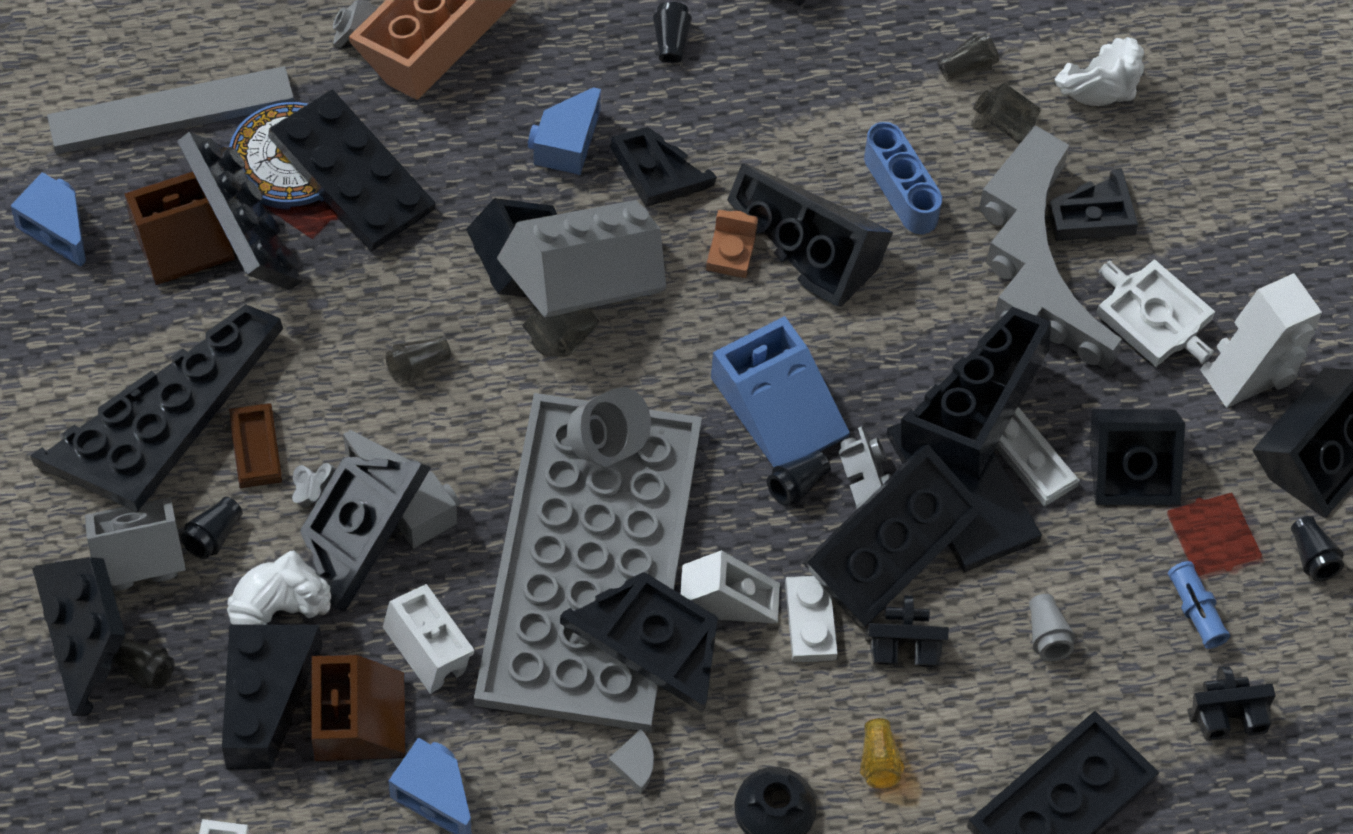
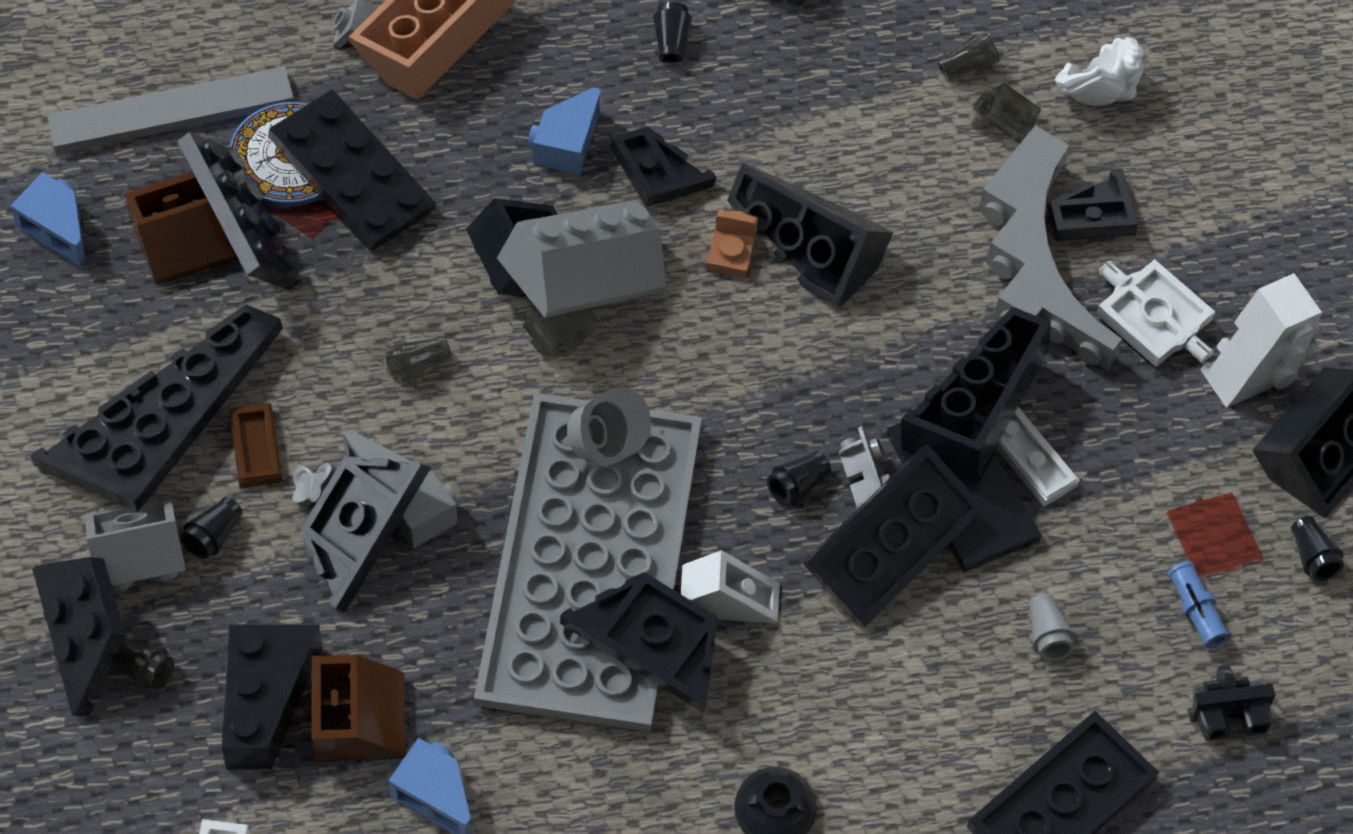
(278, 586): white hair -> none
(427, 637): white hinge -> none
(635, 761): light grey tile -> none
(778, 393): medium blue slope -> none
(810, 620): white plate -> none
(880, 758): clear yellow cone -> none
(899, 162): medium blue beam -> none
(926, 639): black hips -> none
(1137, 456): black slope -> none

